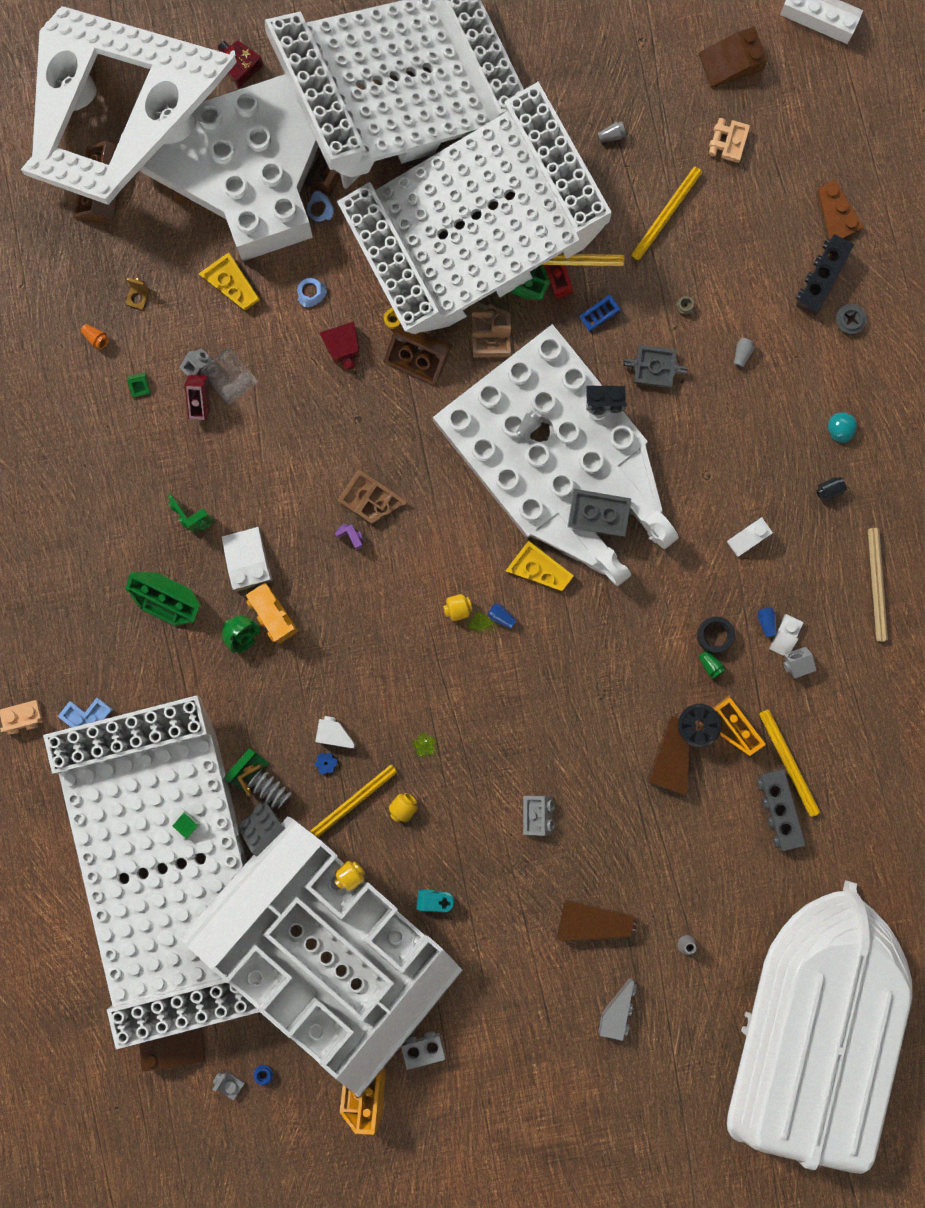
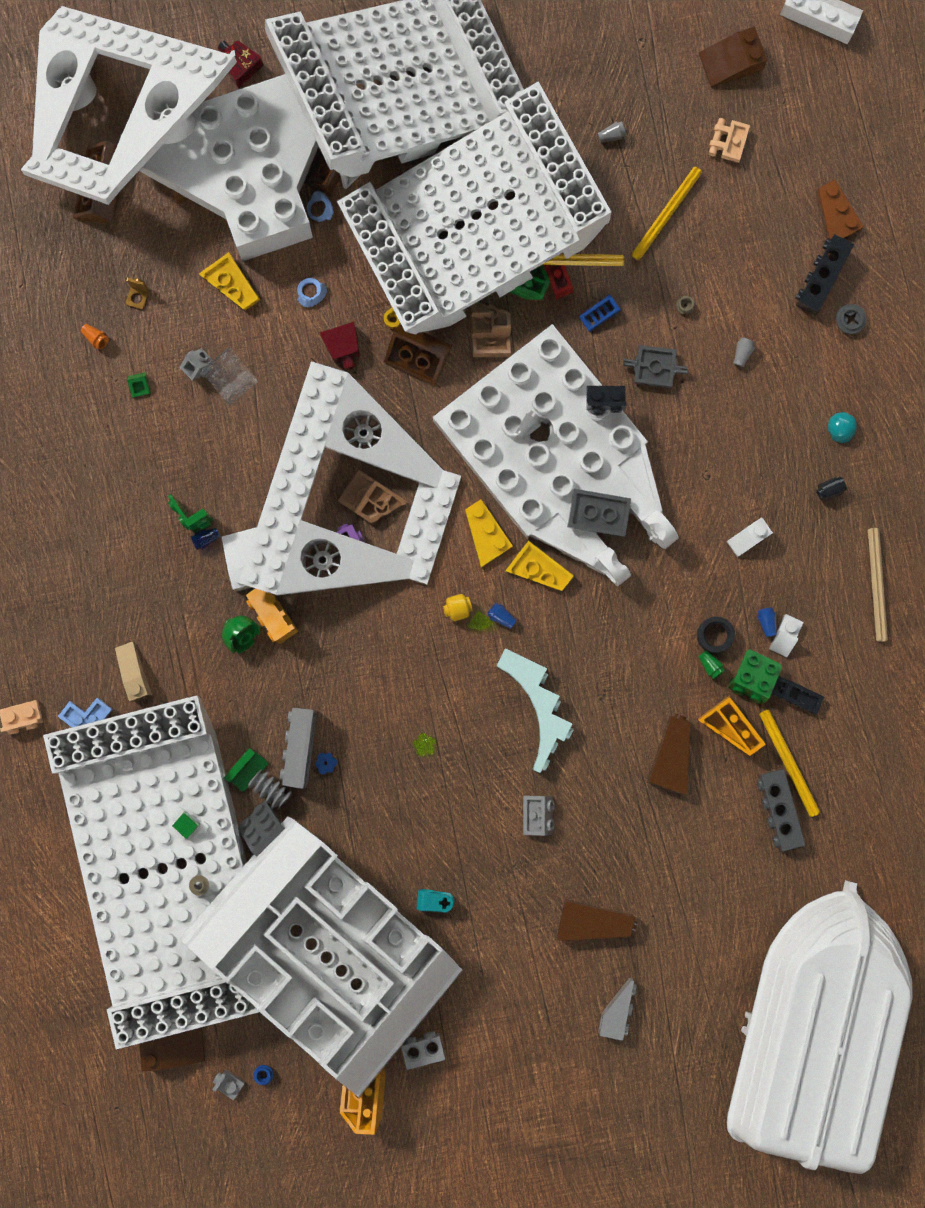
(132, 672): none -> tan slope
(163, 597): green wedge -> none
(197, 397): dark red brick -> none
(204, 538): none -> clear blue cone
(205, 885): none -> dark tan plate
(247, 771): pearl gold bracket -> none
(282, 540): none -> white wing
(299, 748): none -> light grey slope
(333, 733): white slope -> none
(349, 875): yellow head -> none
(352, 802): yellow axle -> none
(403, 807): yellow head -> none
(486, 533): none -> yellow wing
(551, 727): none -> light aqua arch
(684, 941): light grey cone -> none
(687, 725): black wheel -> none
(755, 677): none -> green bracket
(797, 695): none -> black slope
(799, 662): light grey brick -> none

